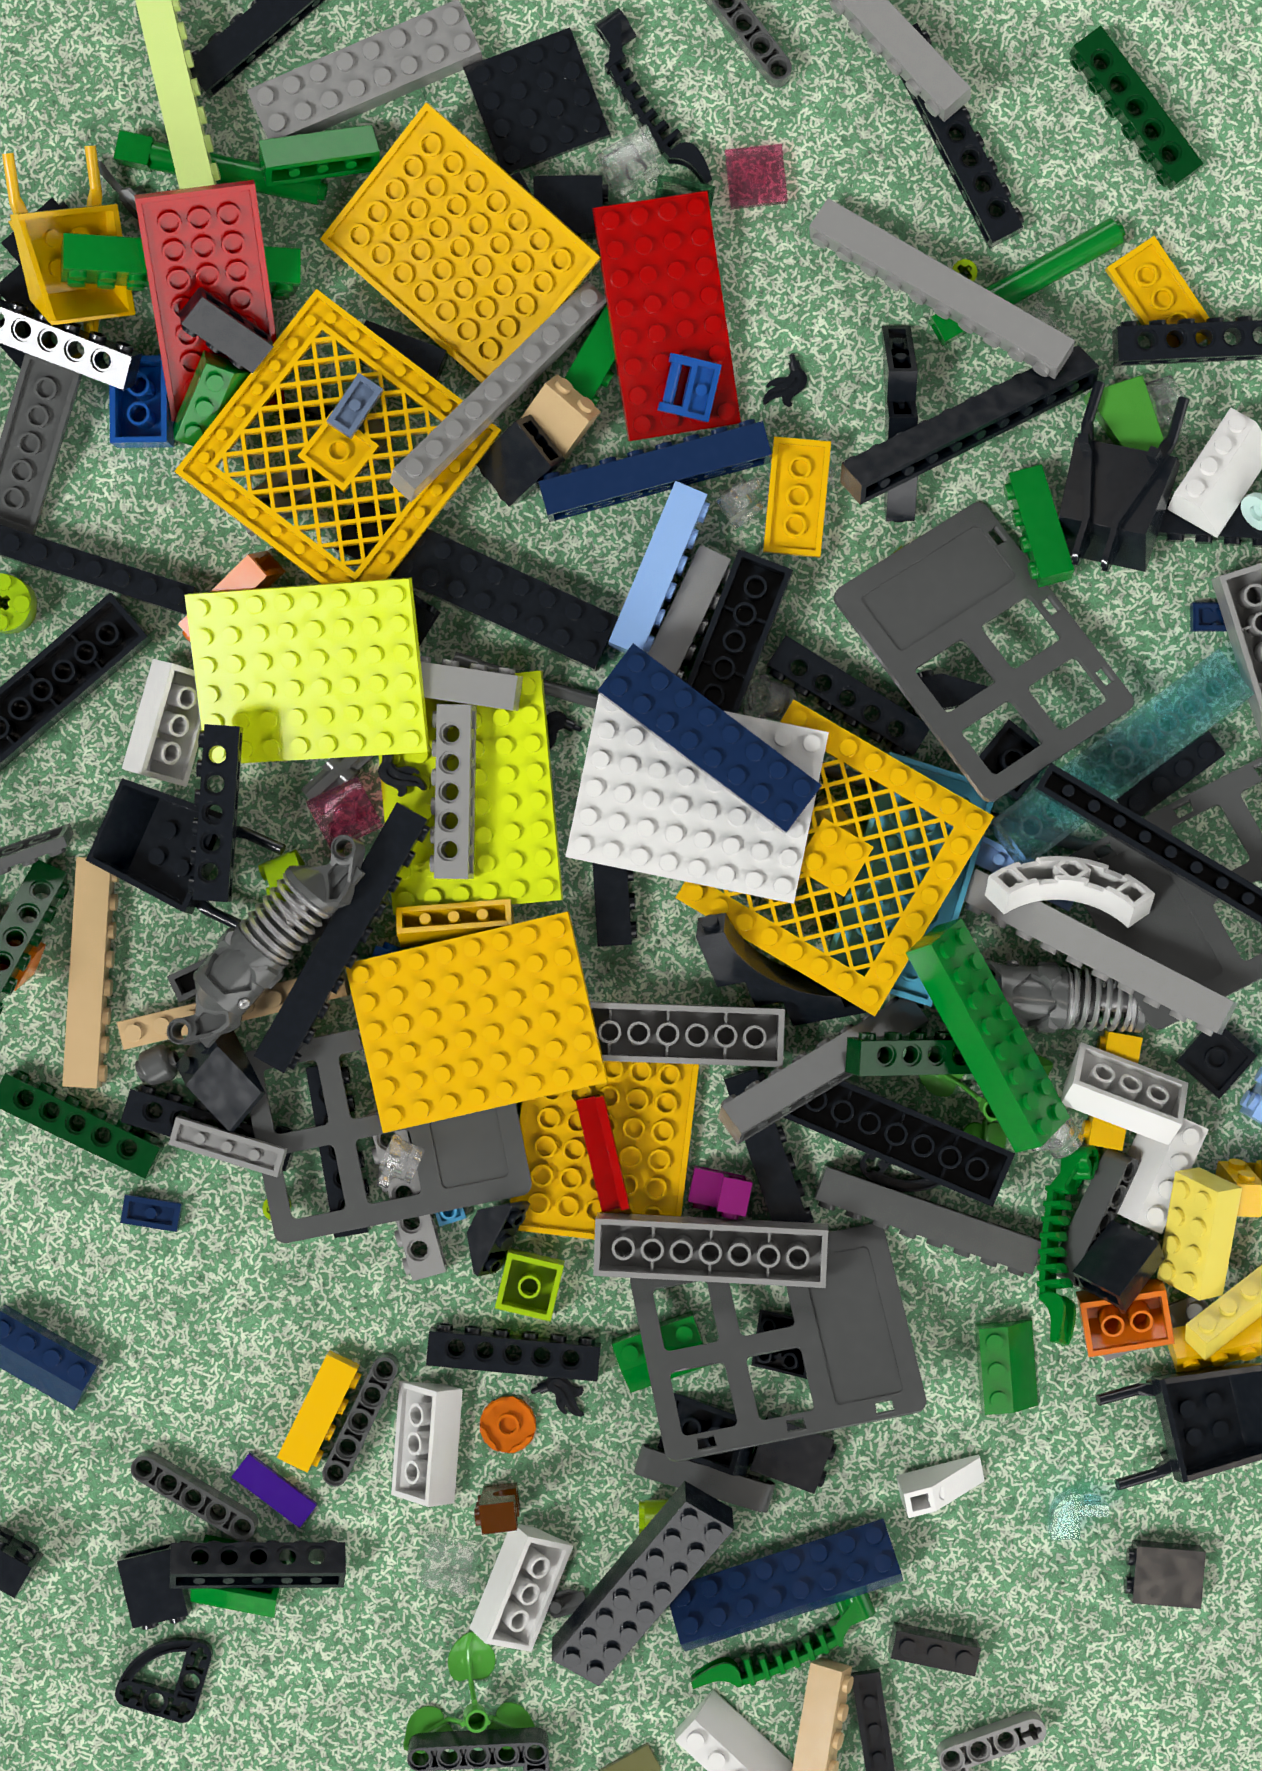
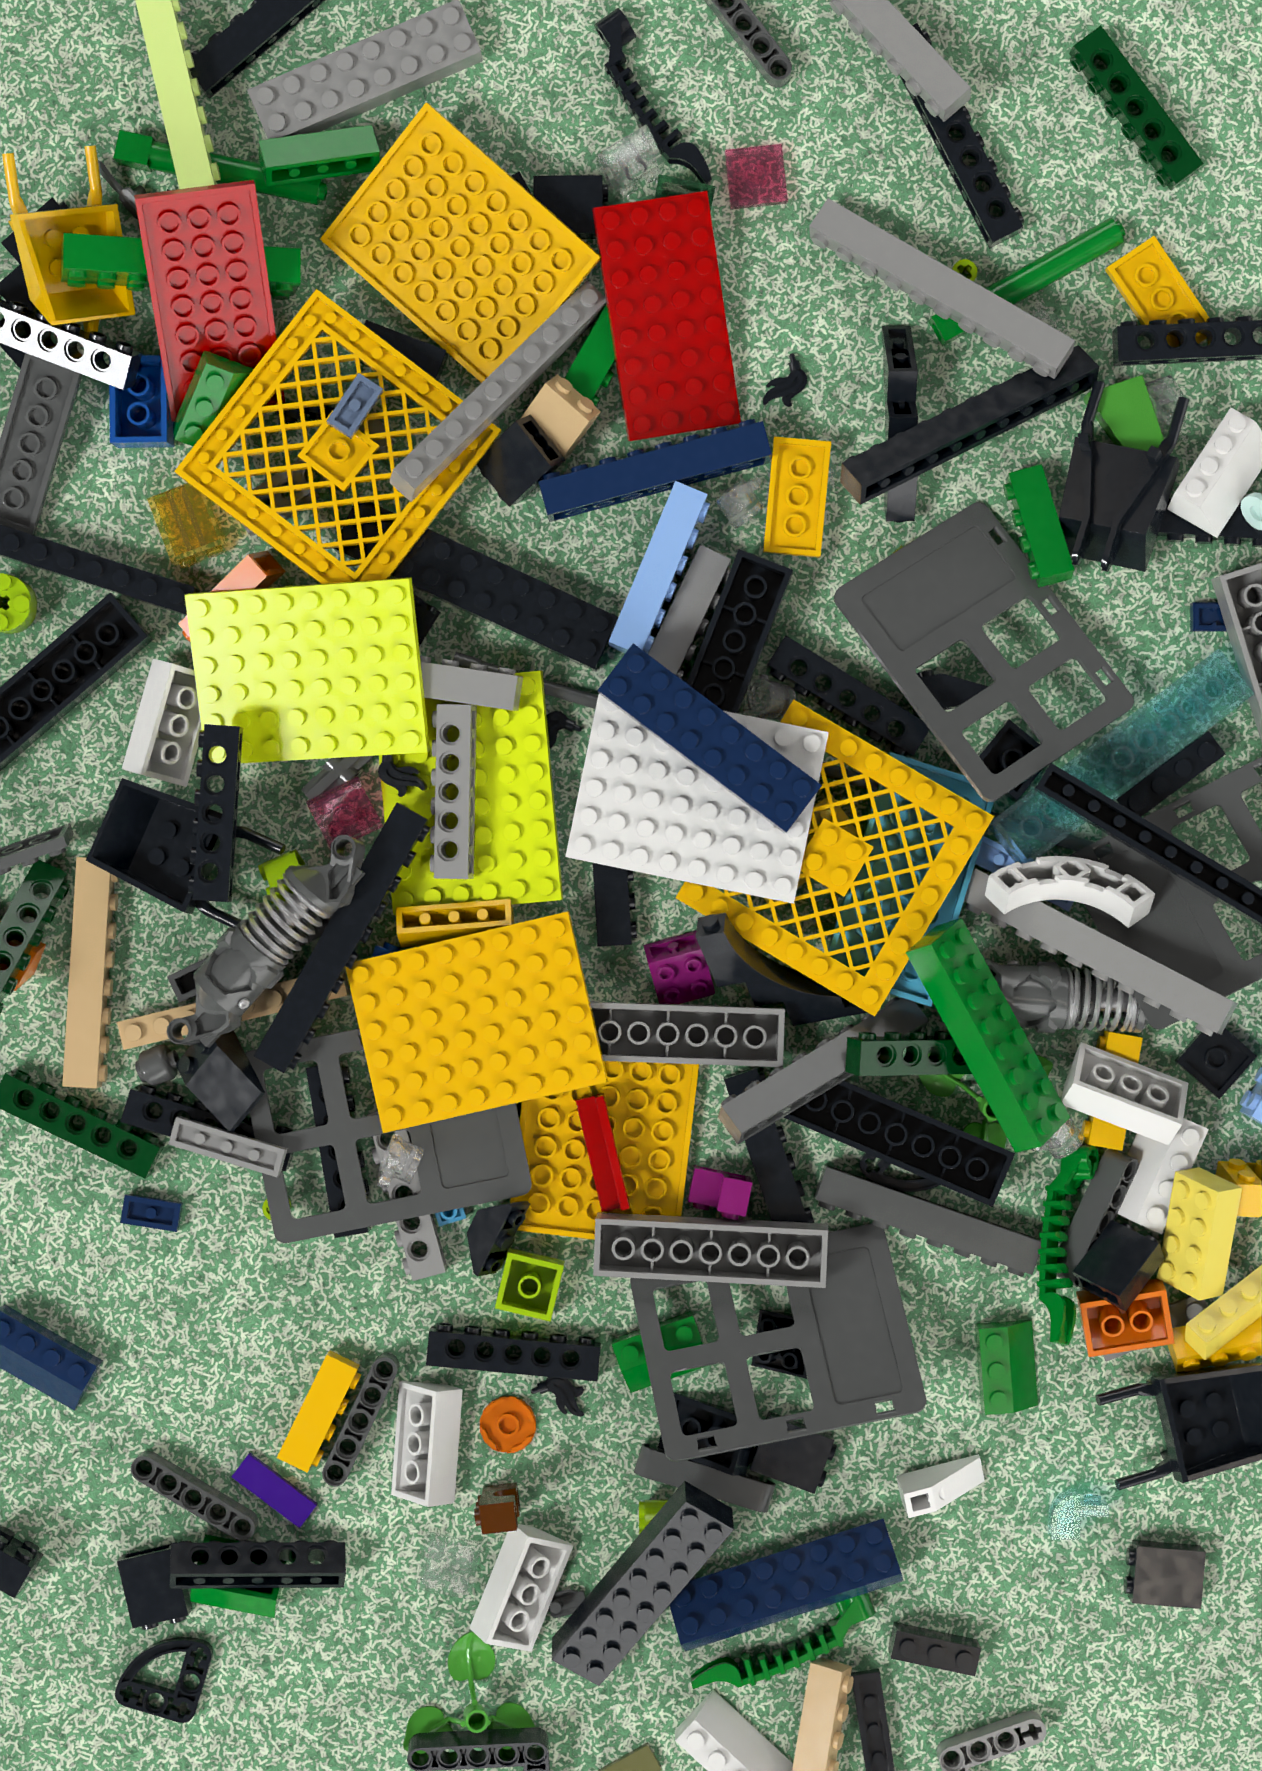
(187, 525): none -> clear yellow brick
(225, 330): black brick -> none
(537, 101): black plate -> none
(679, 969): none -> magenta bracket
(698, 391): blue plate -> none

